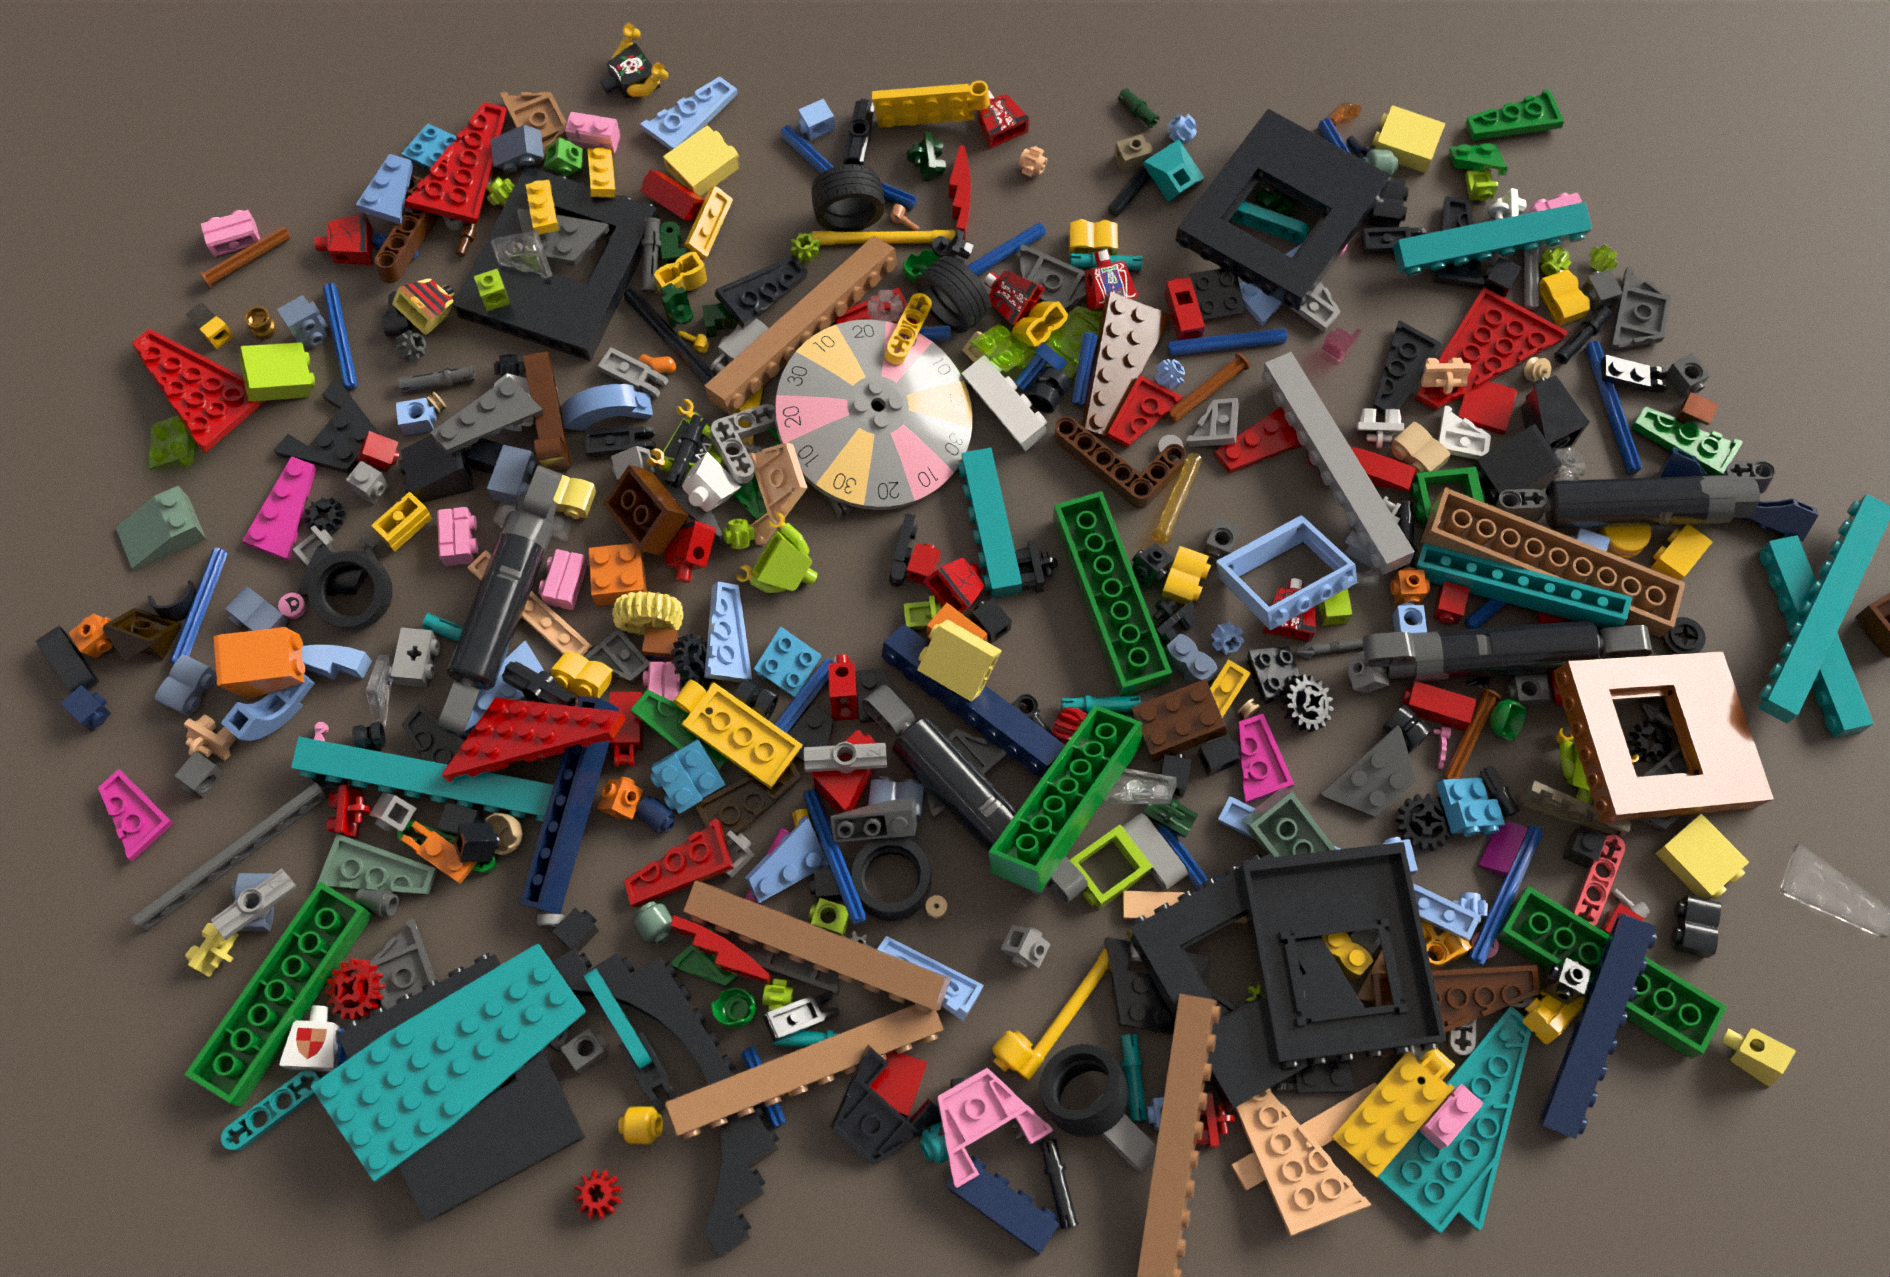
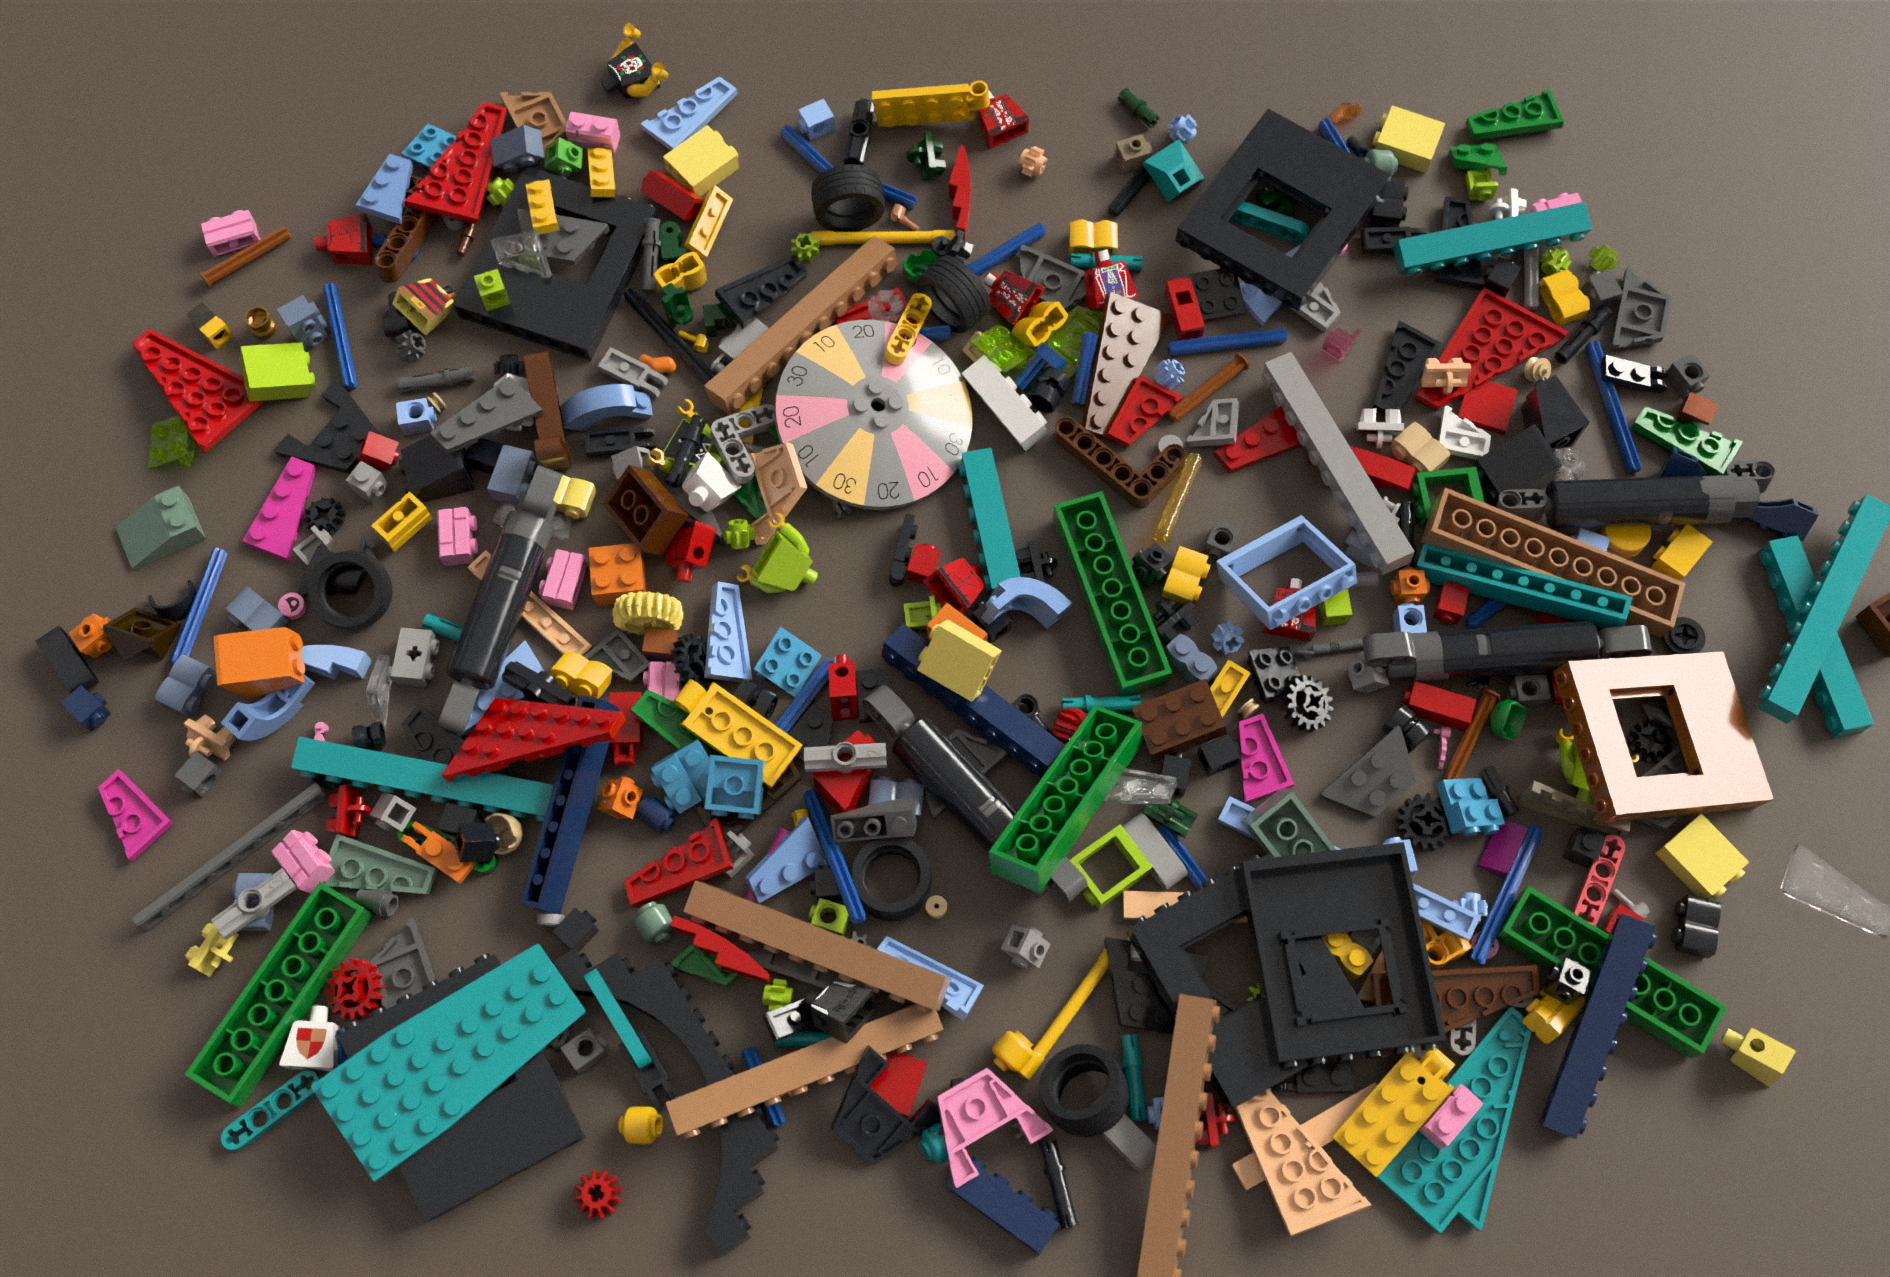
(303, 860): none -> bright pink brick
(734, 1008): green hair -> none
(735, 786): none -> dark azure plate
(841, 1009): none -> pearl dark grey torso
(1027, 595): none -> medium blue arch

